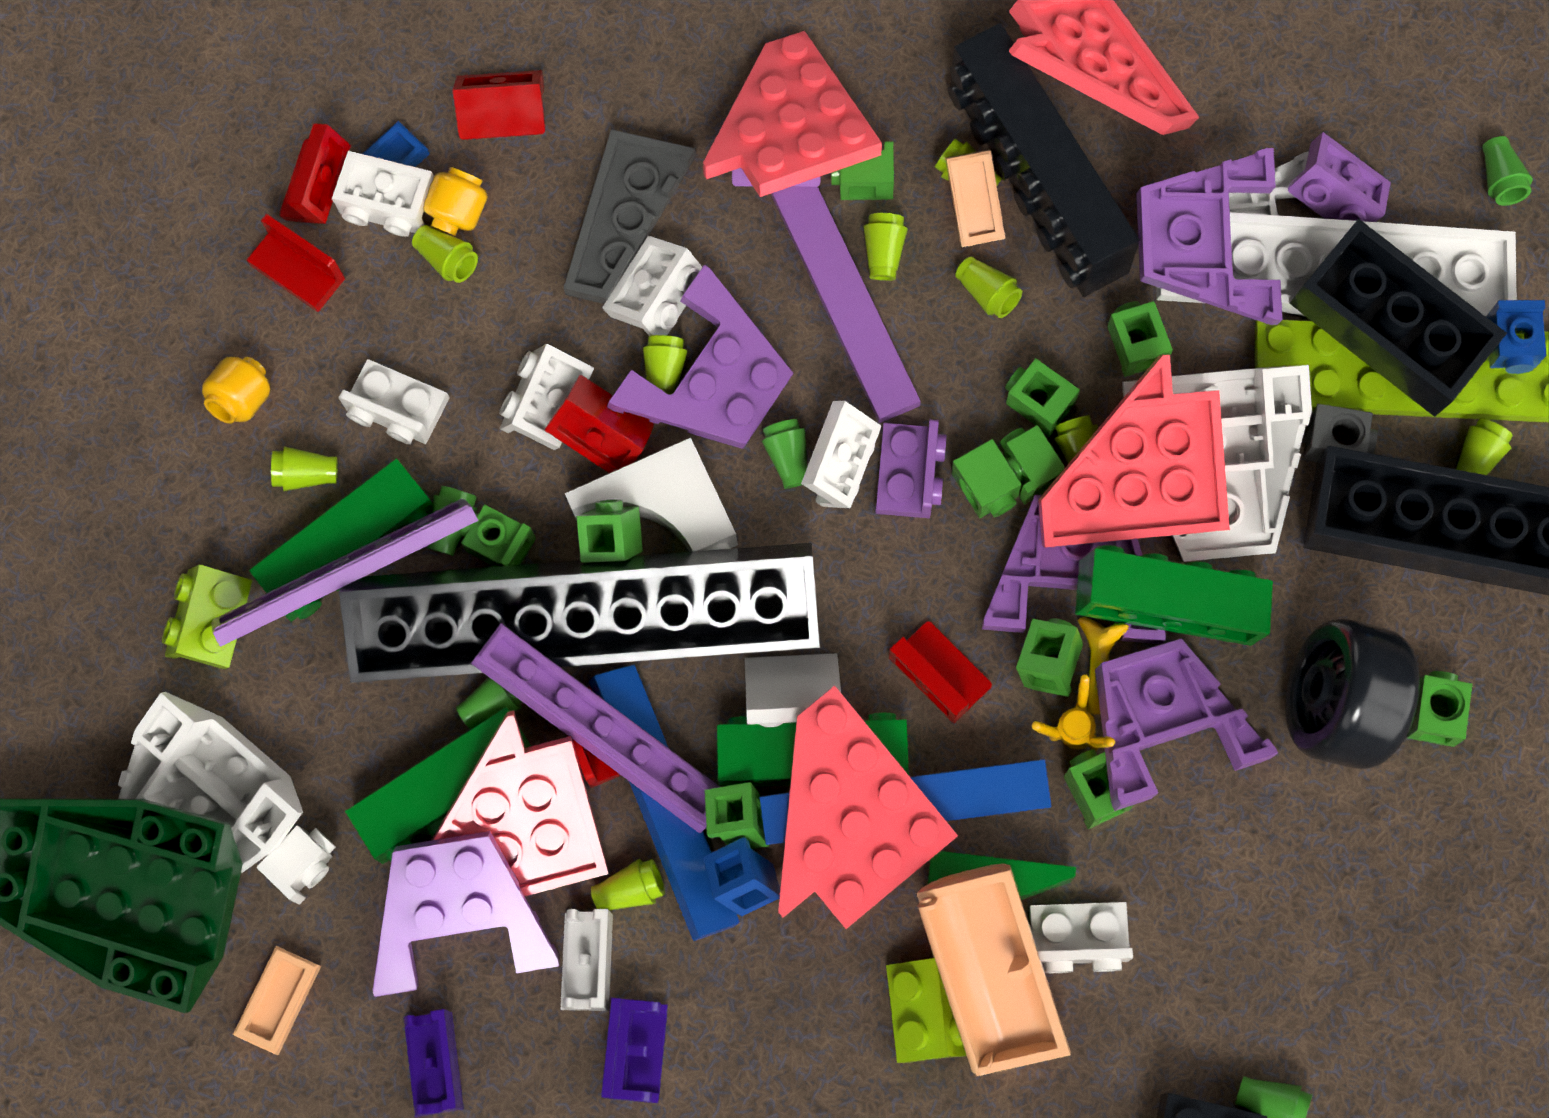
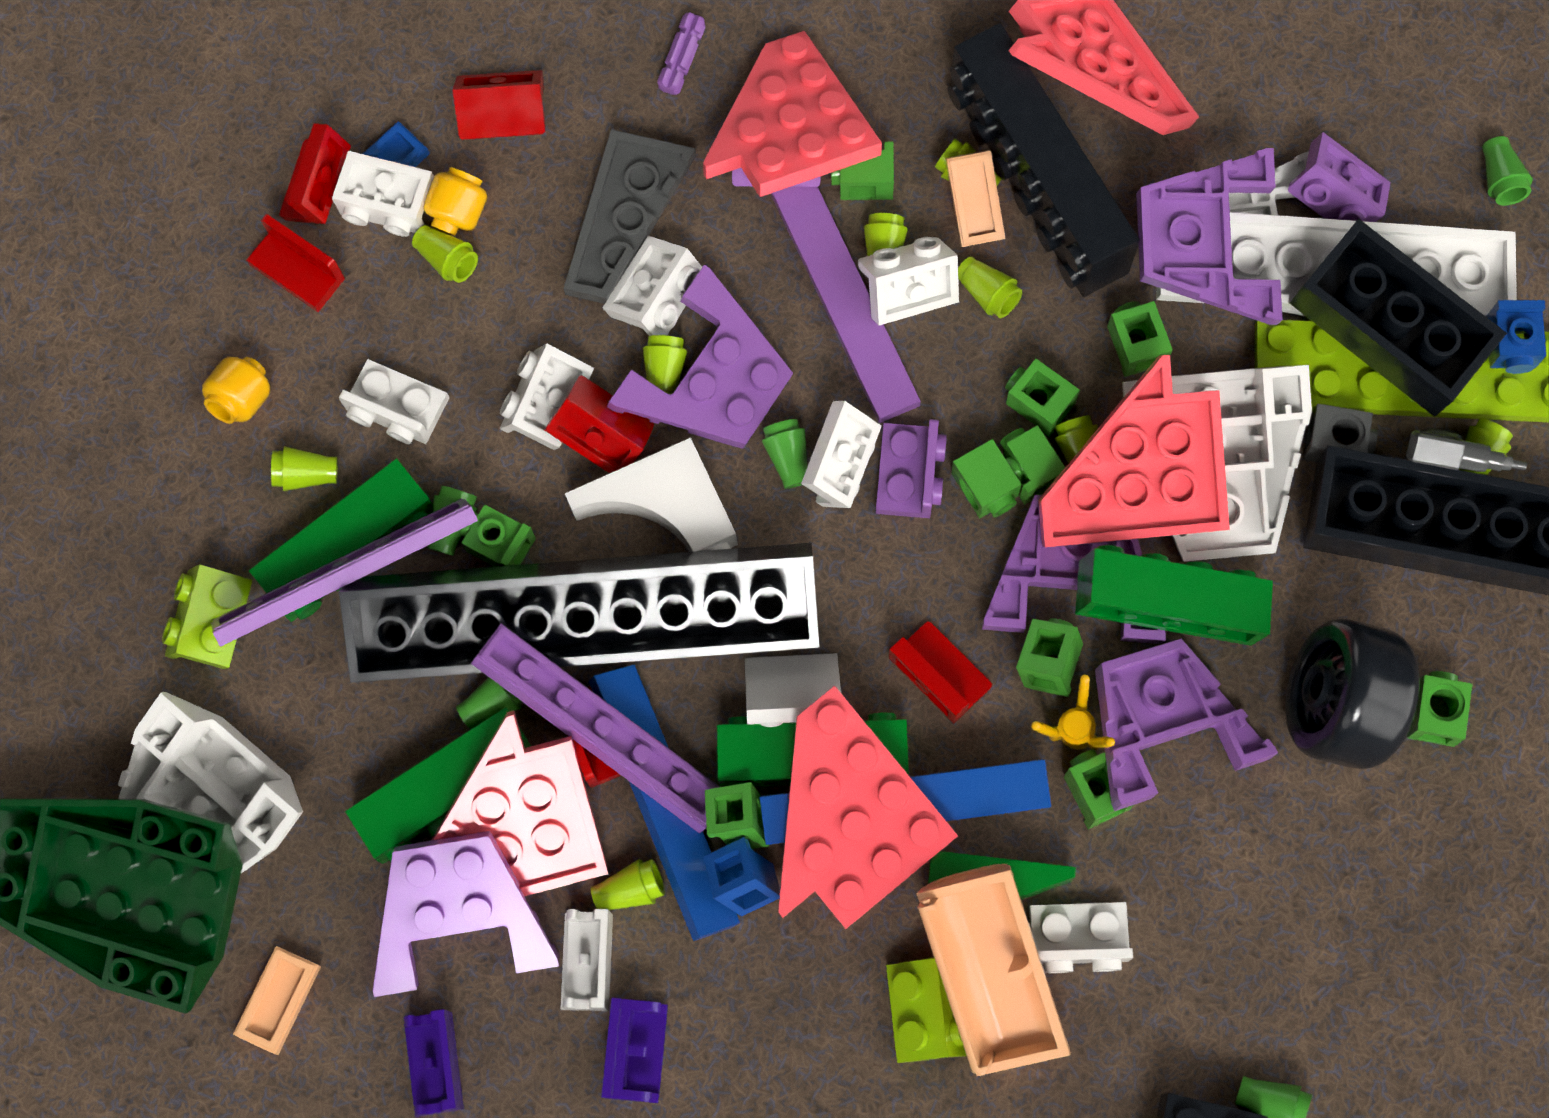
(298, 862): white brick -> none
(609, 532): bright green brick -> none
(681, 53): none -> medium lavender axle
(911, 279): none -> white bracket
(1100, 641): yellow piece -> none
(1449, 451): none -> dark grey piece

